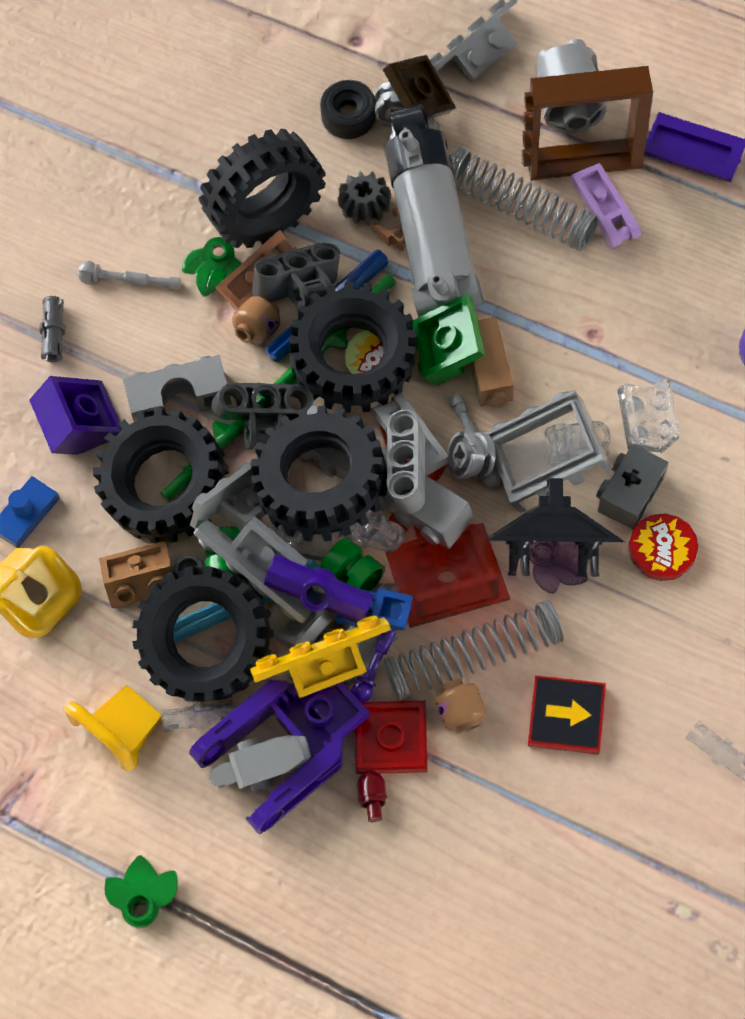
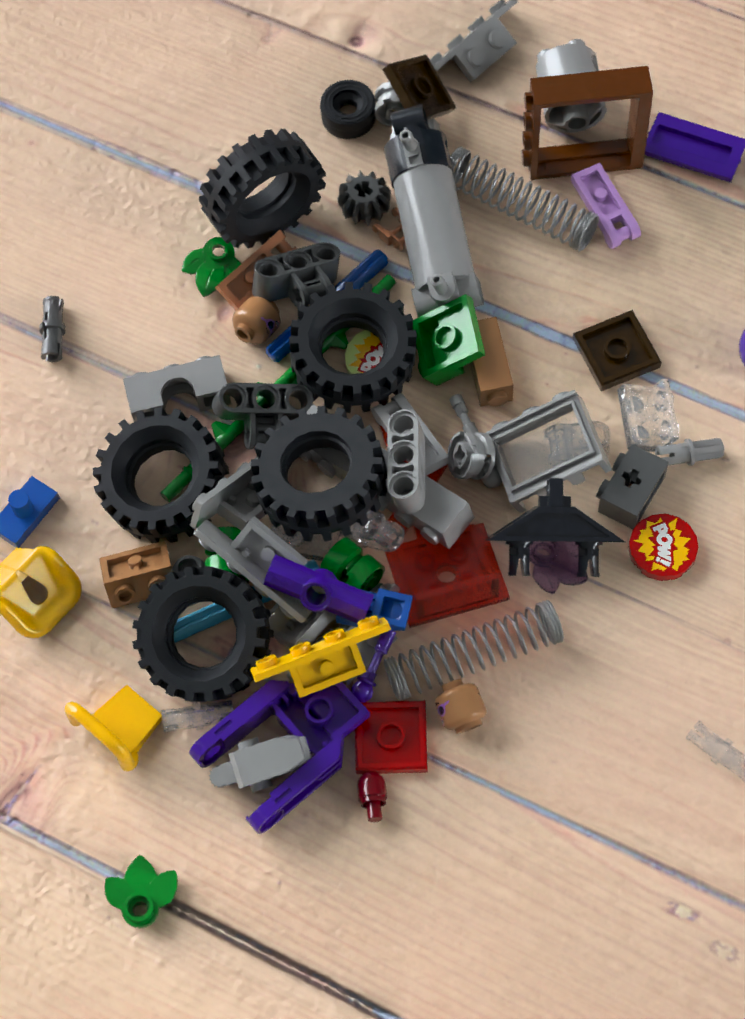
(74, 414): dark purple slope -> none
(90, 272): light grey piece -> none
(567, 715): black tile -> none
(616, 350): none -> dark brown tile
(690, 451): none -> light grey axle

